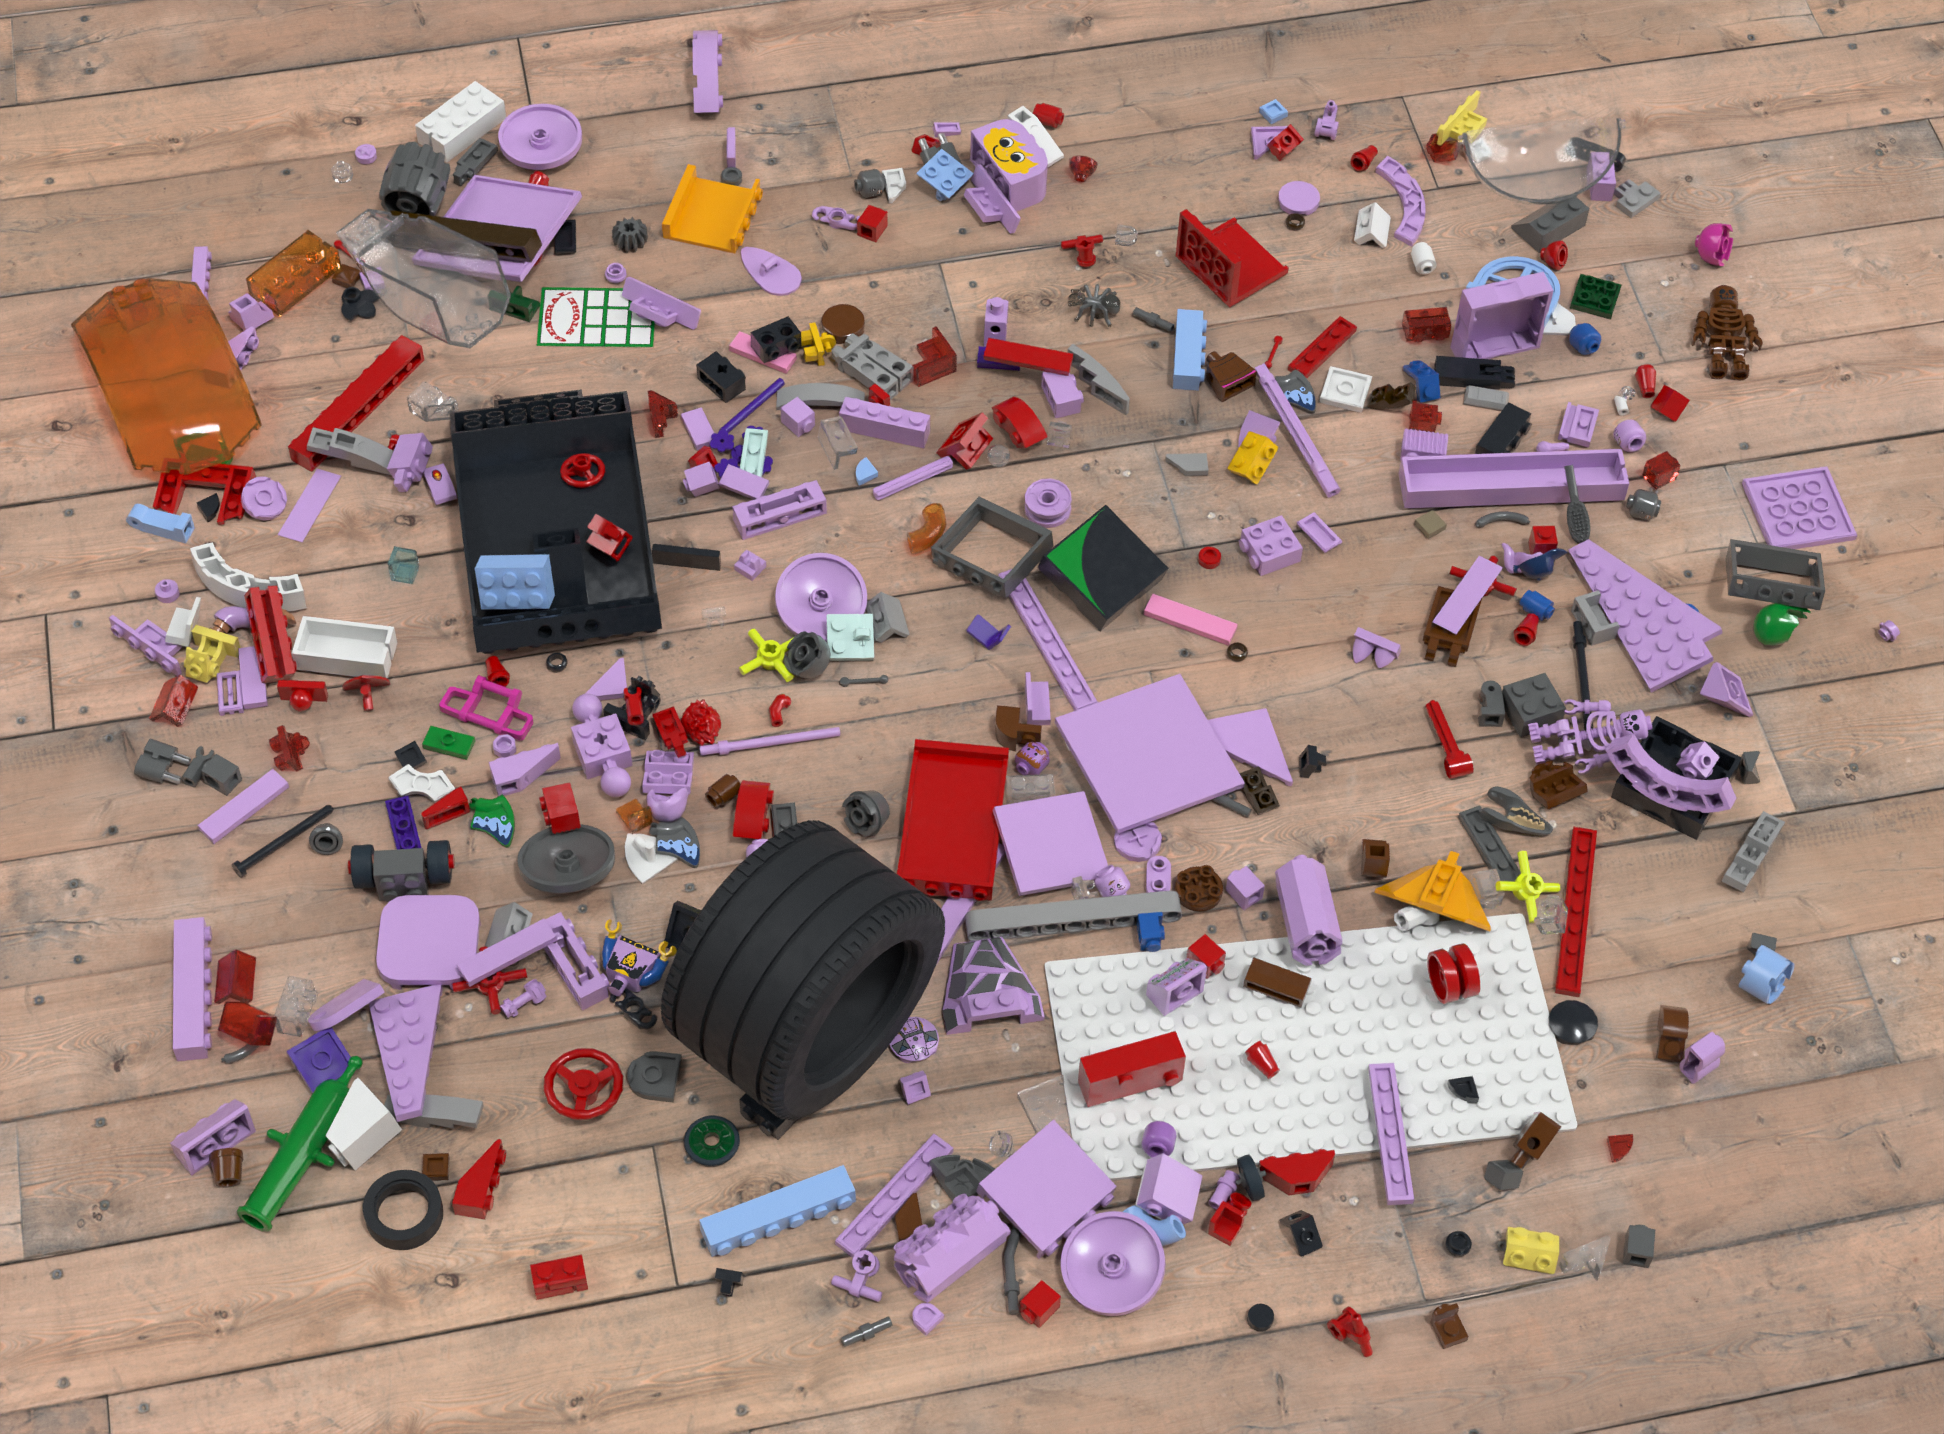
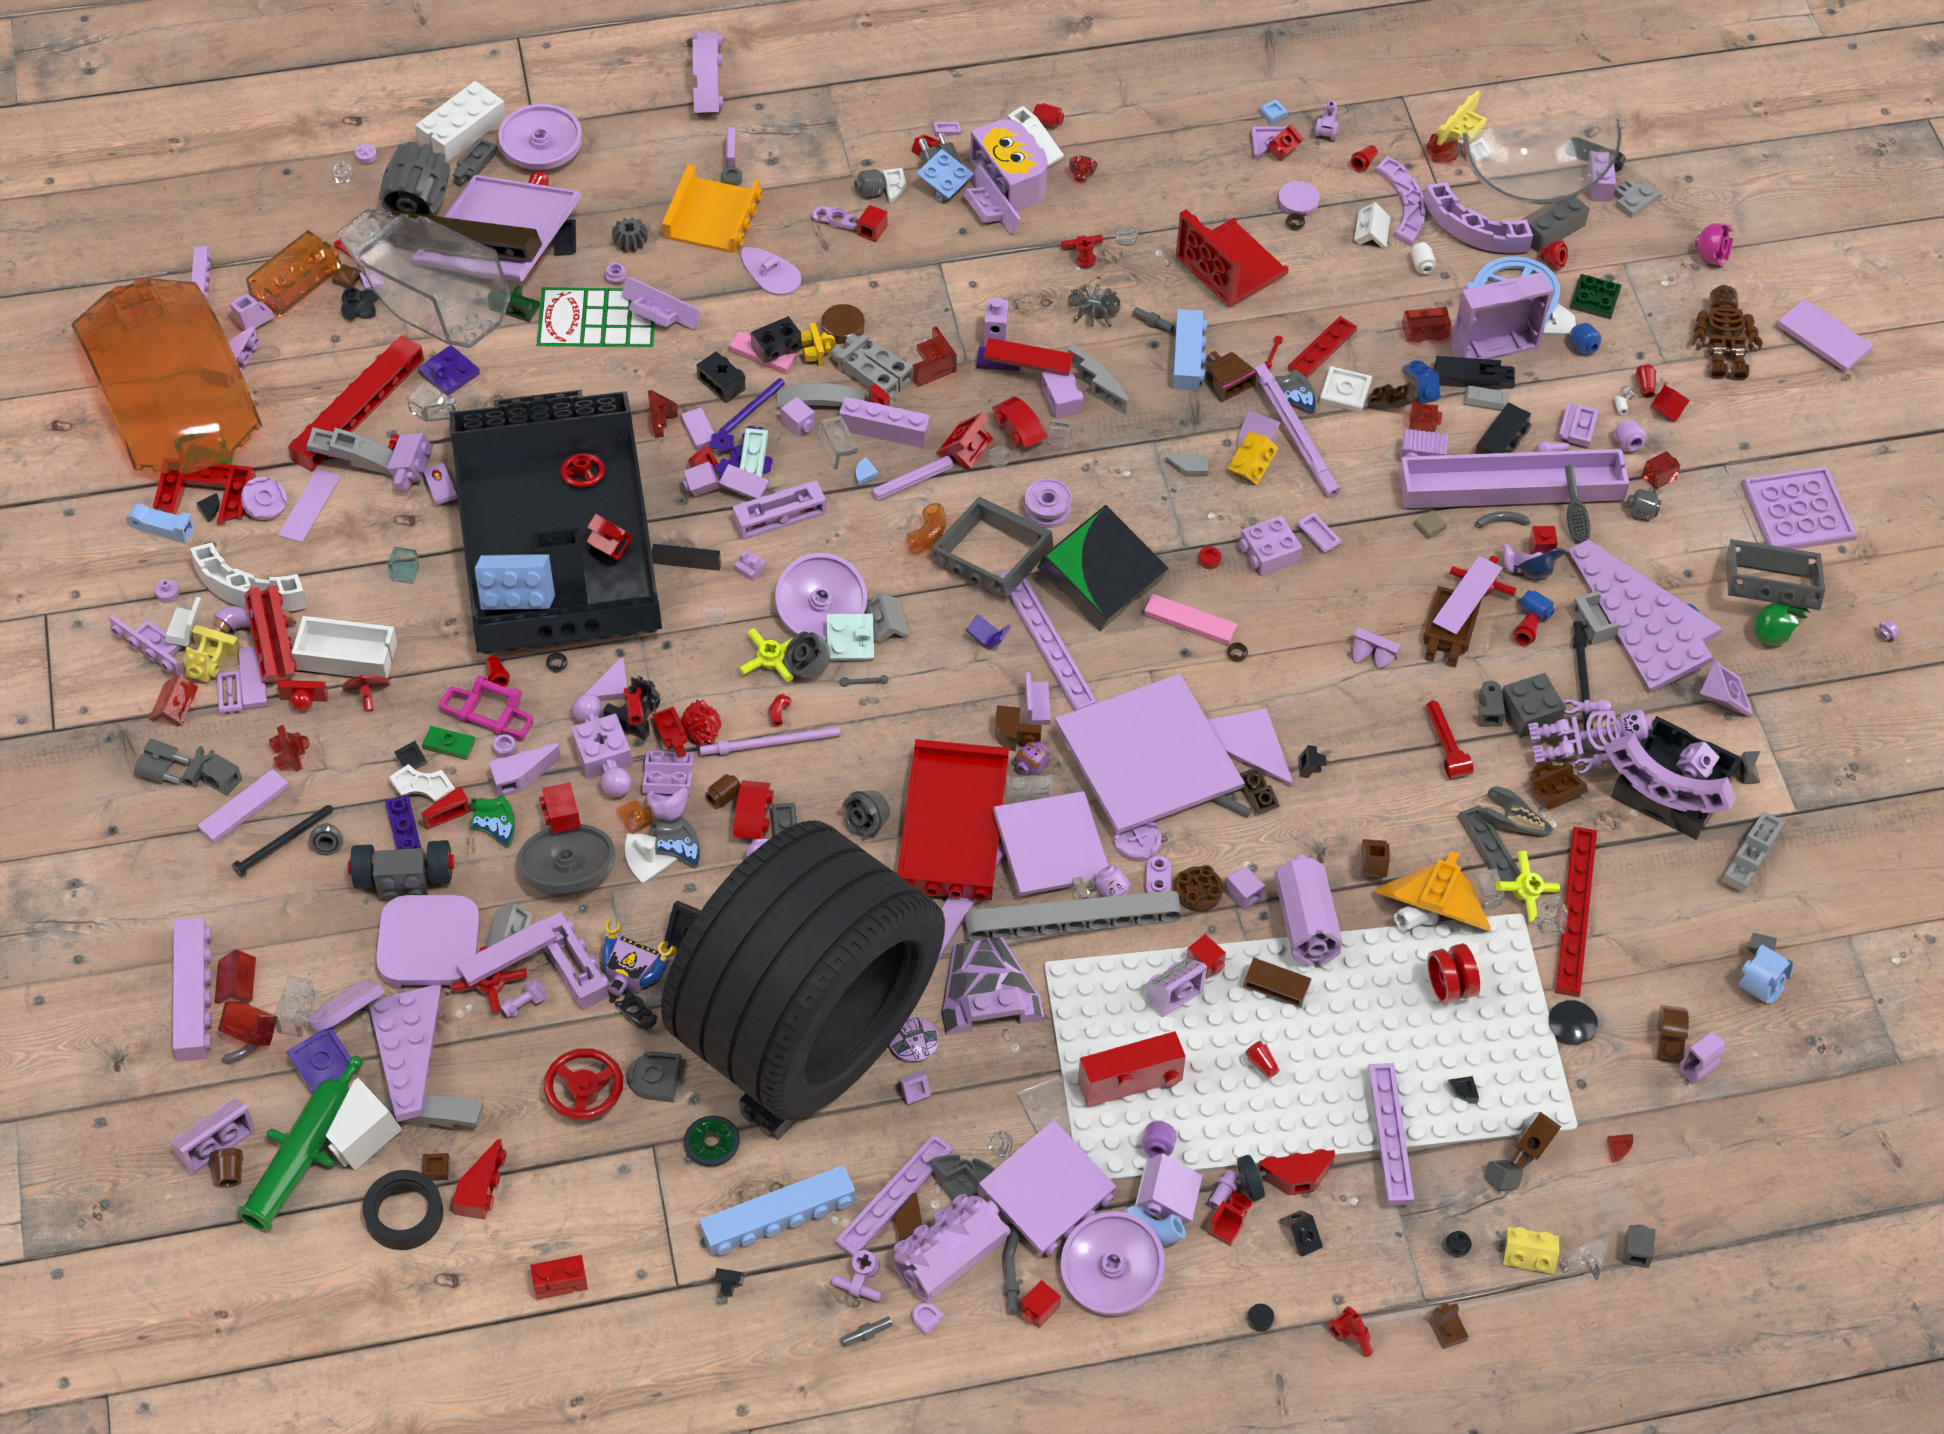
(448, 370): none -> dark purple hinge
(1150, 931): blue brick -> none
(1474, 227): none -> lavender brick
(1825, 335): none -> lavender tile

